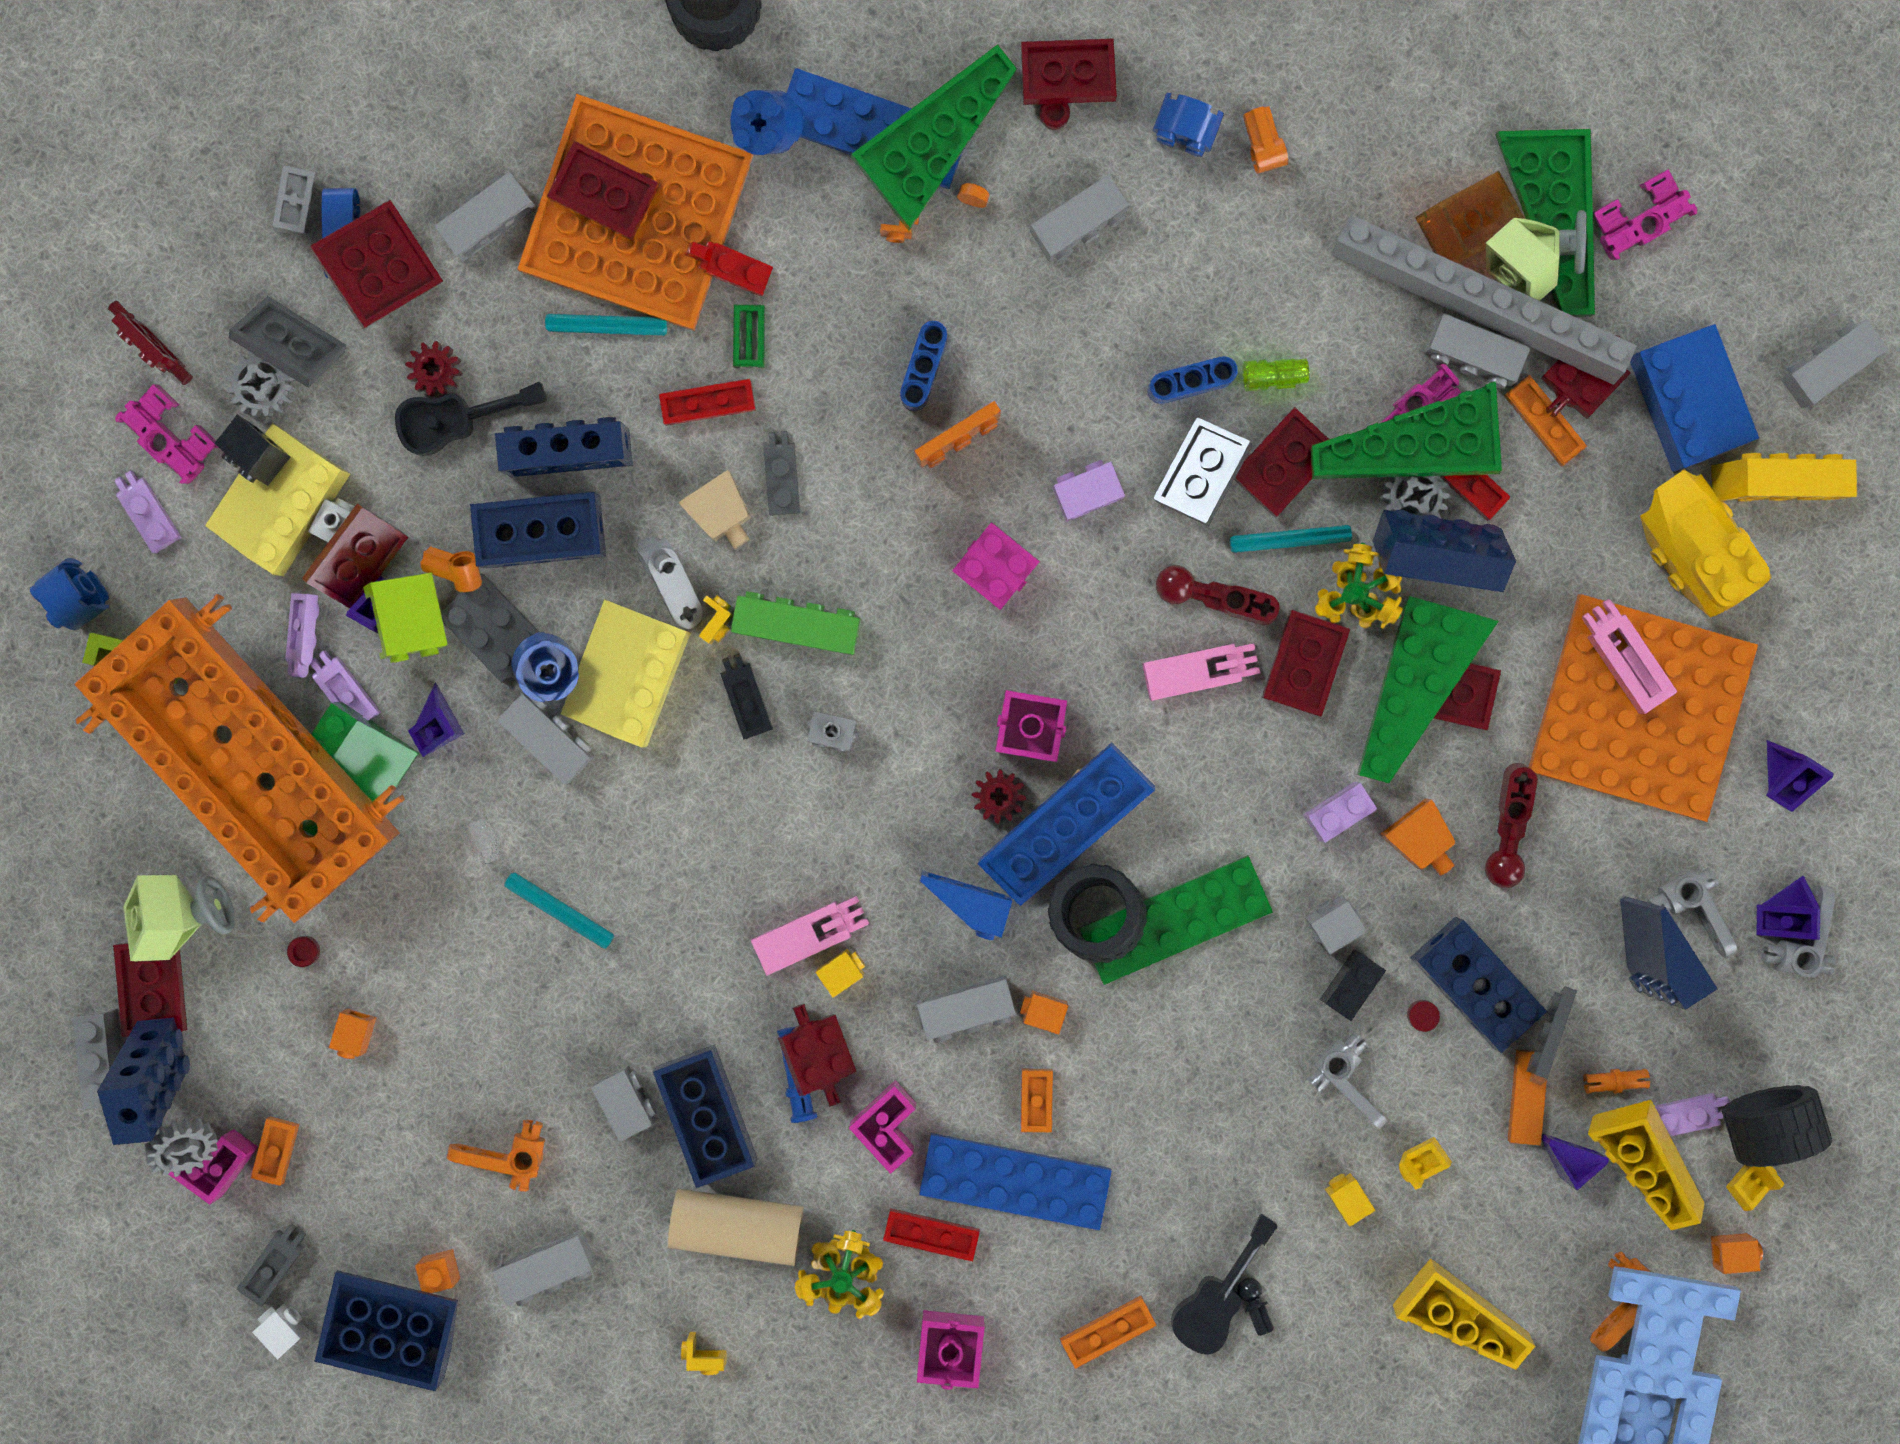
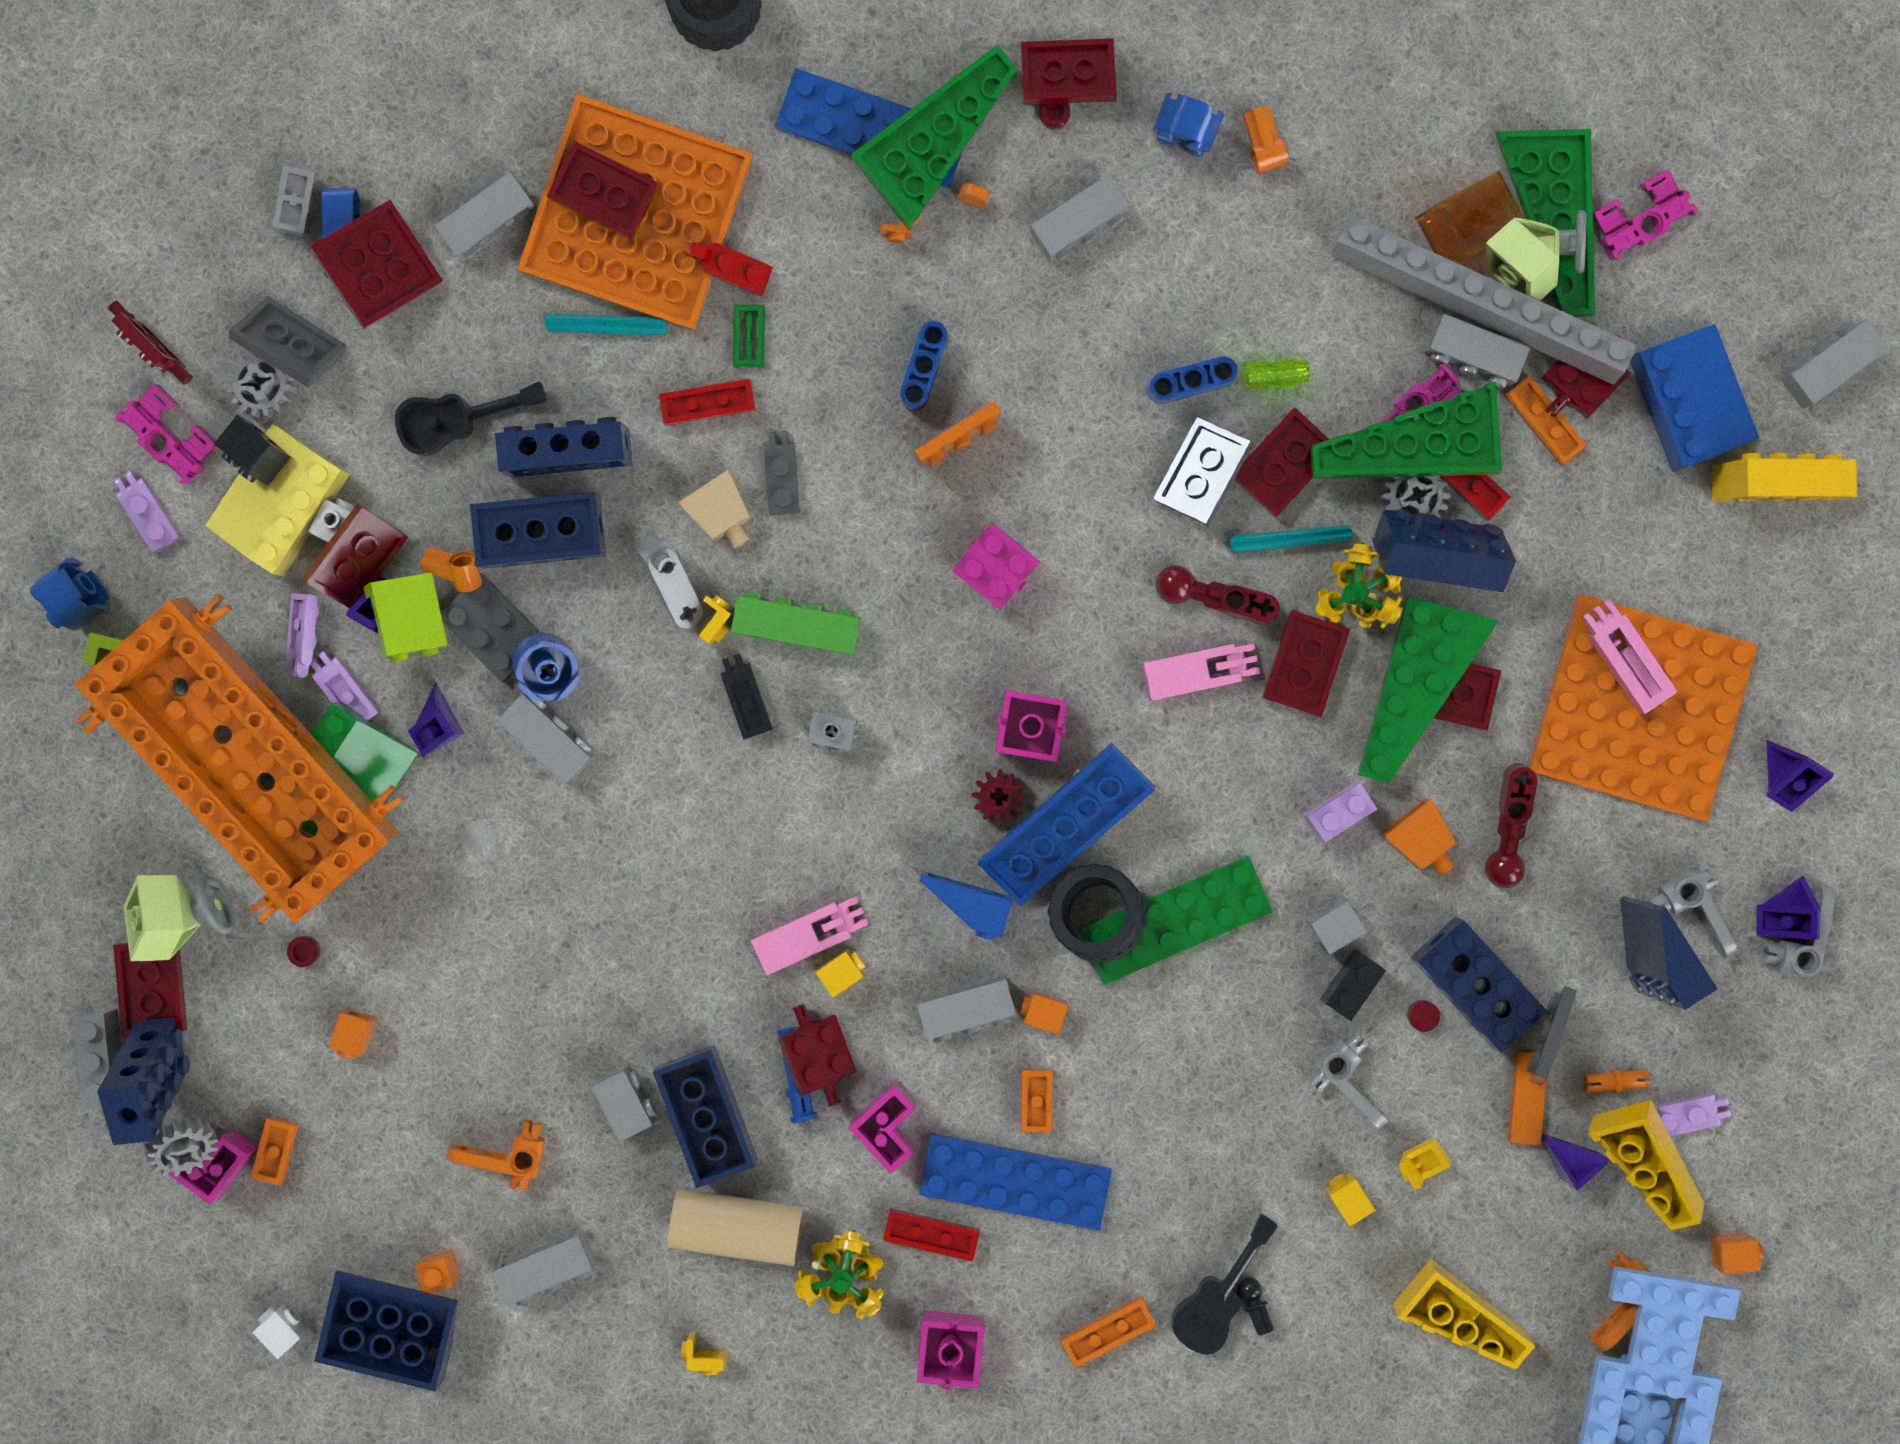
(272, 1266): dark grey hinge -> none
(428, 358): dark red gear -> none
(559, 910): teal axle -> none
(625, 673): light yellow slope -> none
(765, 122): blue brick -> none
(1088, 490): lavender brick -> none
(1702, 545): yellow slope -> none
(1753, 1184): yellow bracket -> none
(1777, 1126): black tyre -> none

